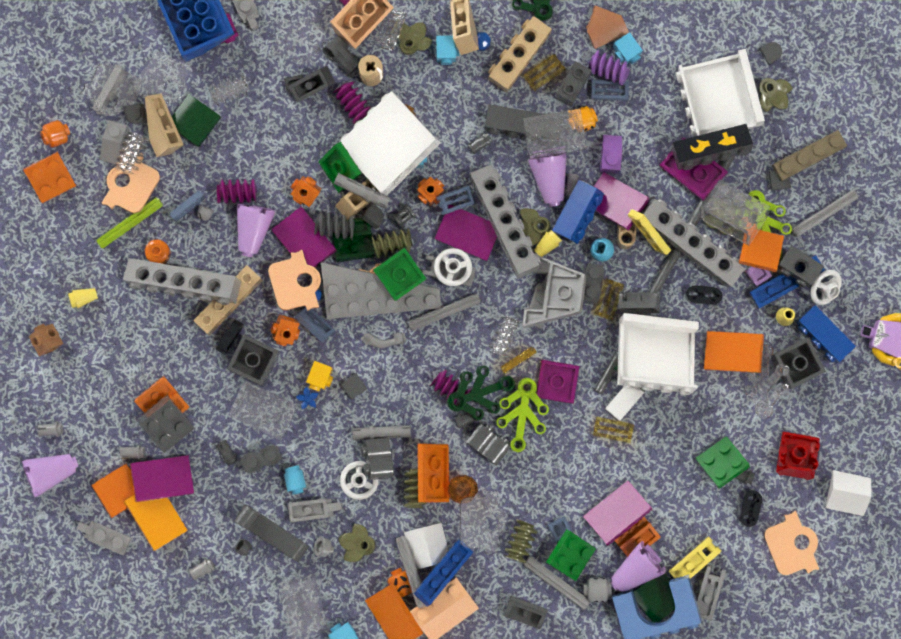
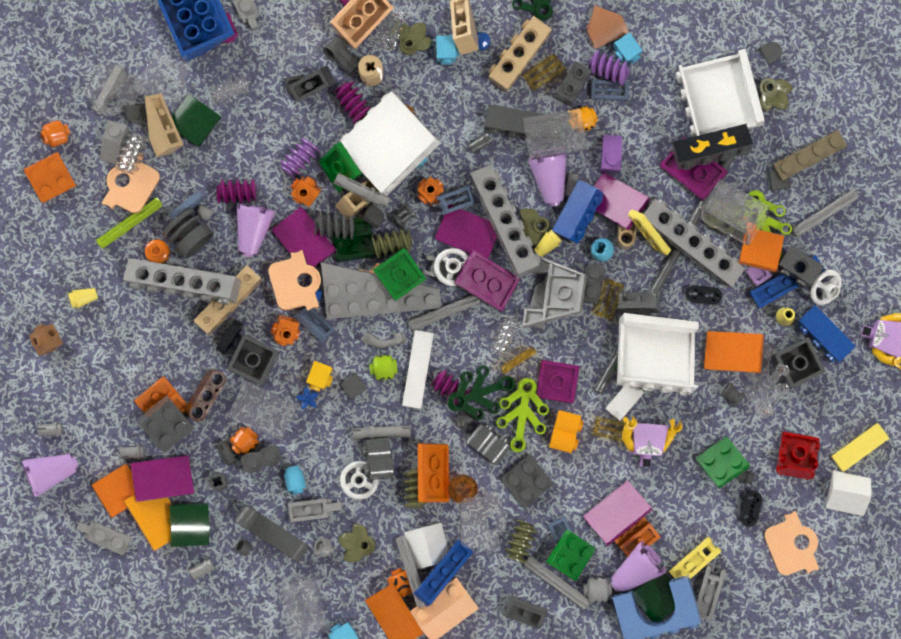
(185, 229): none -> dark grey wheel
(189, 525): none -> dark green slope
(214, 390): none -> reddish brown beam
(223, 479): none -> dark grey bush
(244, 440): none -> orange head
(299, 158): none -> medium lavender piece
(383, 367): none -> lime head
(418, 369): none -> white tile
(486, 280): none -> magenta tile
(527, 481): none -> dark grey plate
(565, 431): none -> light orange brick
(648, 439): none -> torso
(732, 394): none -> dark grey bush
(860, 447): none -> light yellow tile

